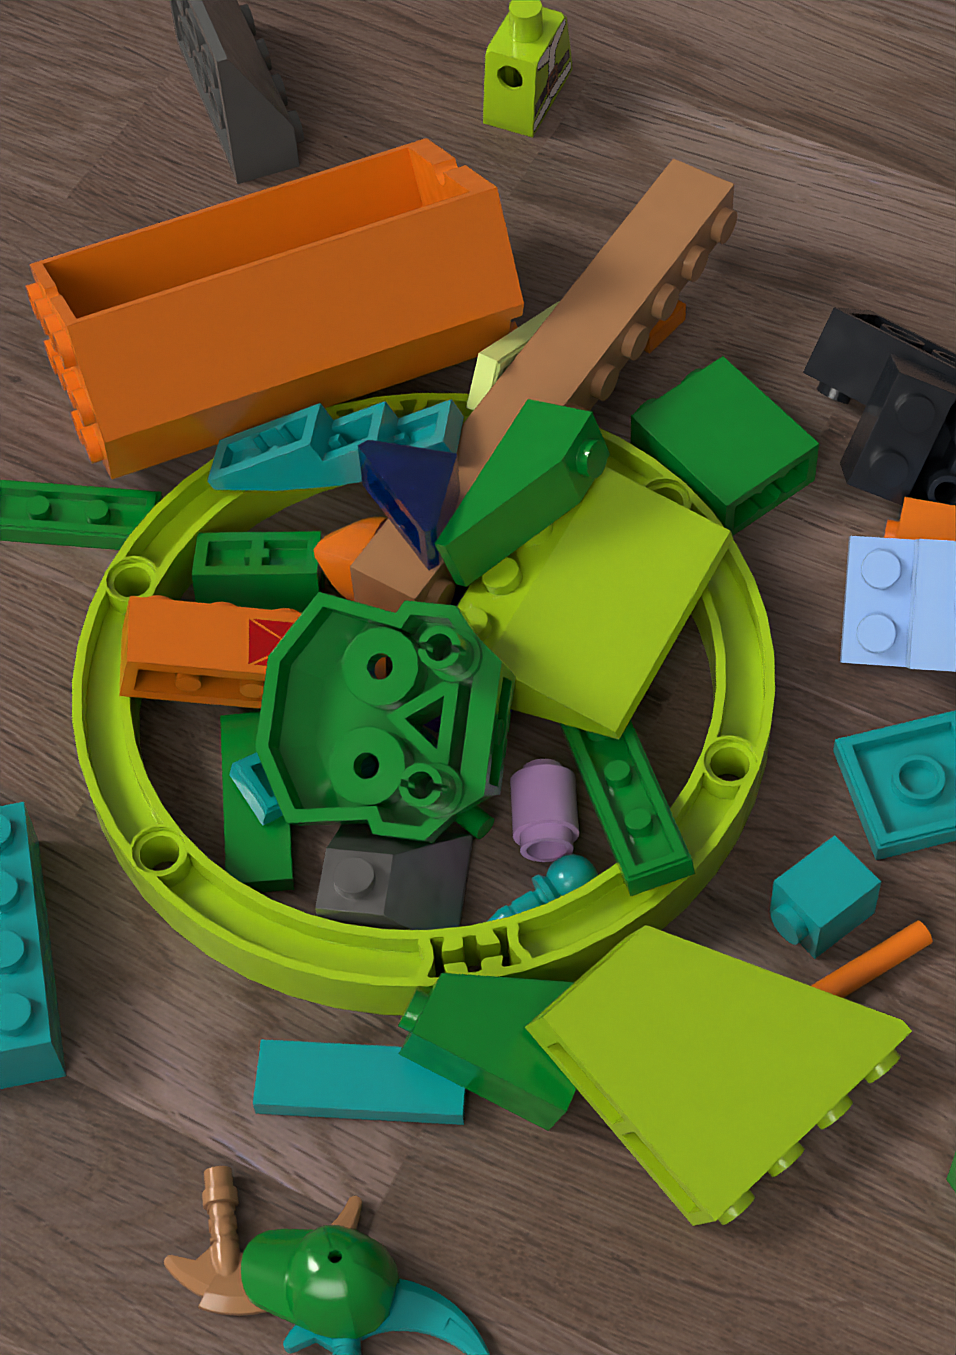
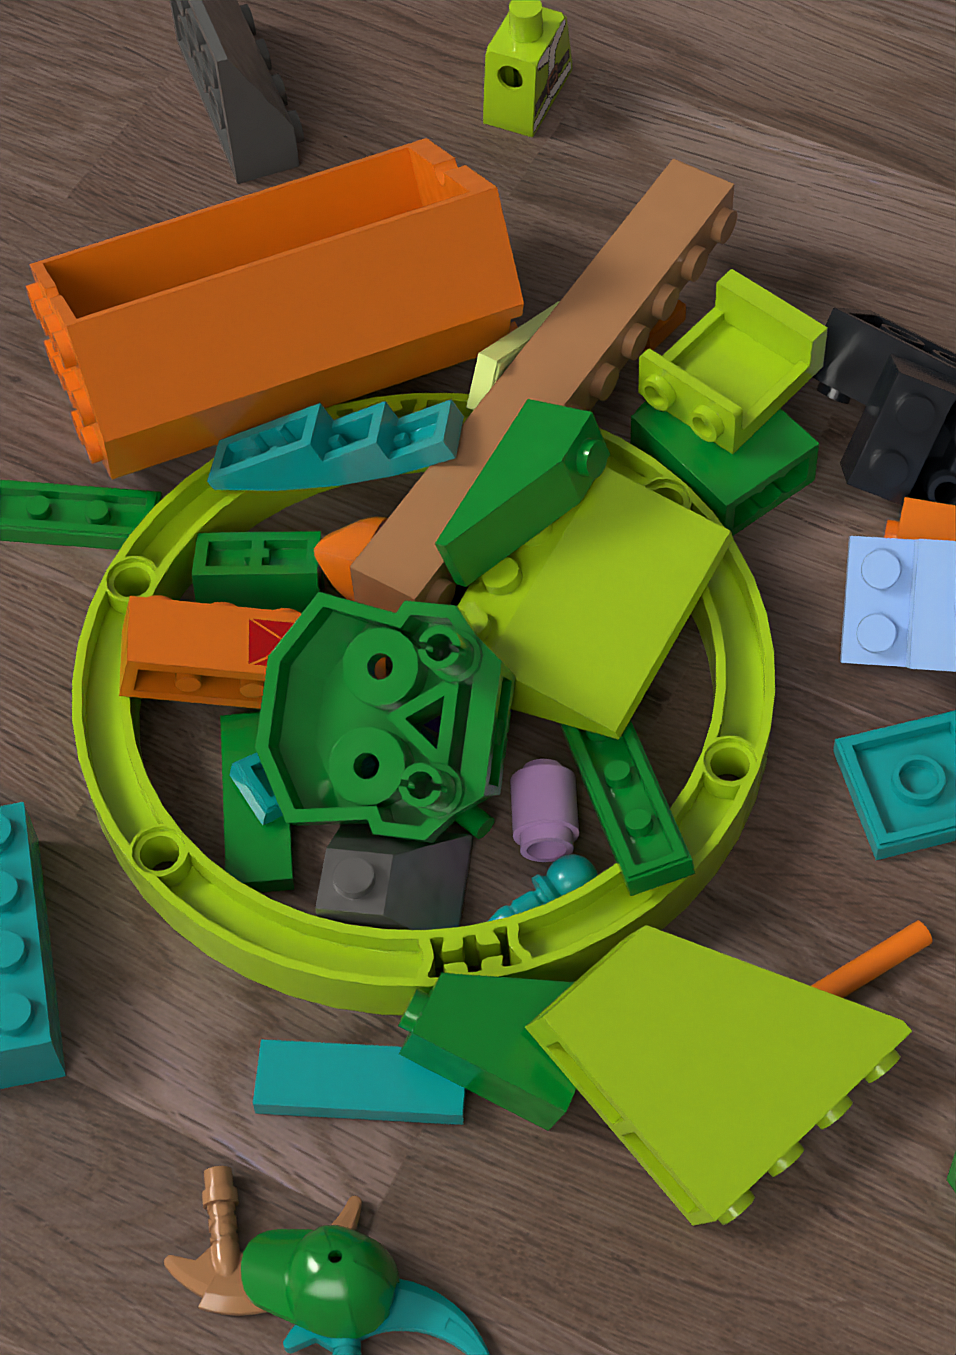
(414, 490): clear blue slope -> none
(735, 363): none -> lime panel
(823, 897): teal brick -> none

